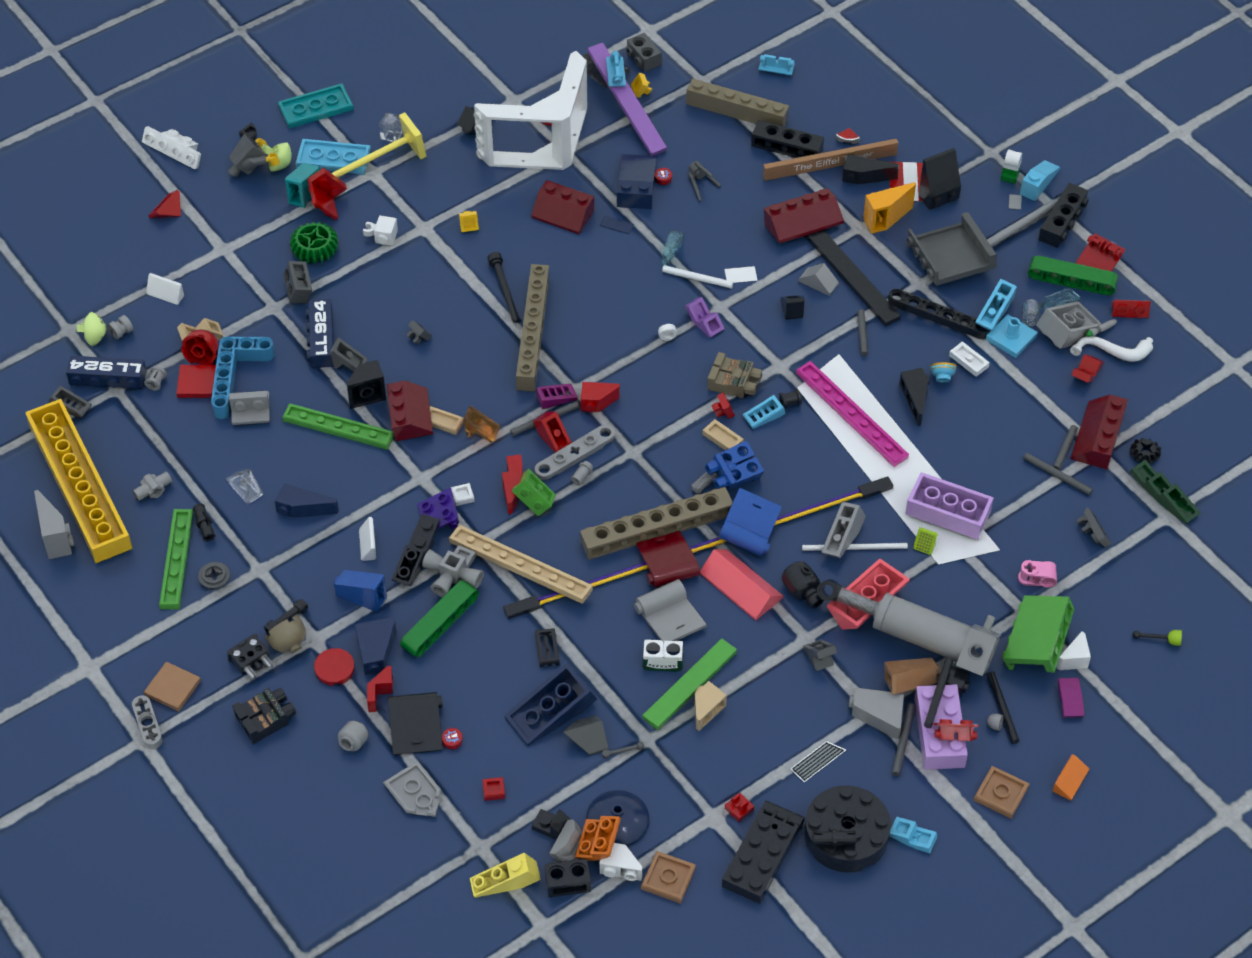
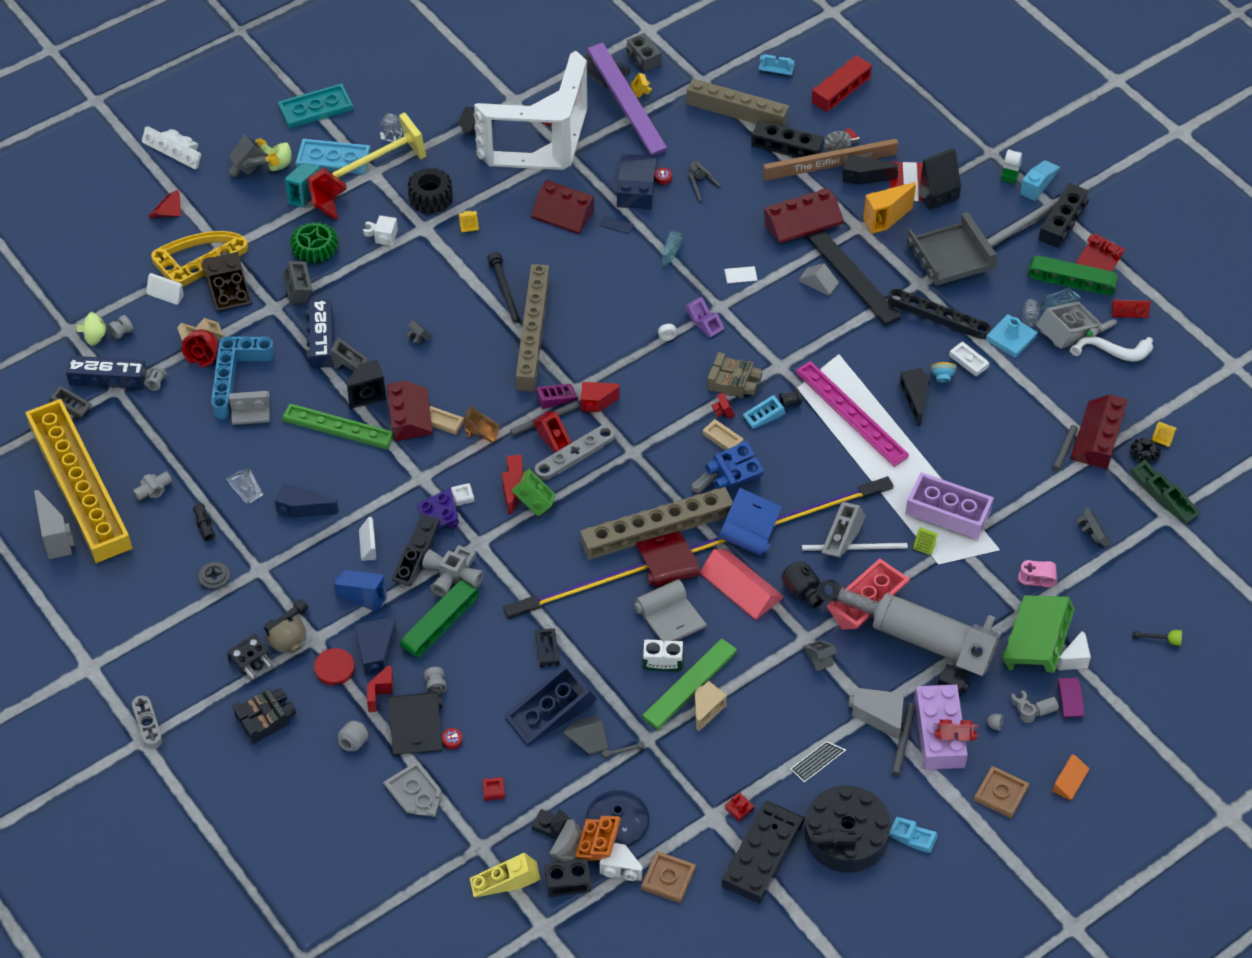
(172, 686): medium nougat tile -> none
(176, 559): bright green tile -> none
(183, 273): none -> yellow beam
(195, 381): red tile -> none
(226, 281): none -> dark brown slope
(250, 131): black tile -> none
(430, 190): none -> black tyre
(434, 678): none -> light grey wheel
(521, 564): tan plate -> none
(584, 469): light grey pin -> none
(615, 70): medium azure hinge -> none
(696, 276): white bar -> none
(793, 306): black slope -> none
(834, 137): none -> light grey gear
(841, 83): none -> red brick
(862, 332): dark grey bar -> none
(907, 674): medium nougat slope -> none
(938, 693): black bar -> none
(997, 305): medium azure slope -> none
(1003, 707): black bar -> none
(1015, 201): light grey sticker -> none
(1029, 711): none -> light grey bar
(1057, 473): dark grey bar -> none
(1088, 368): red slope -> none
(1164, 434): none -> yellow tile

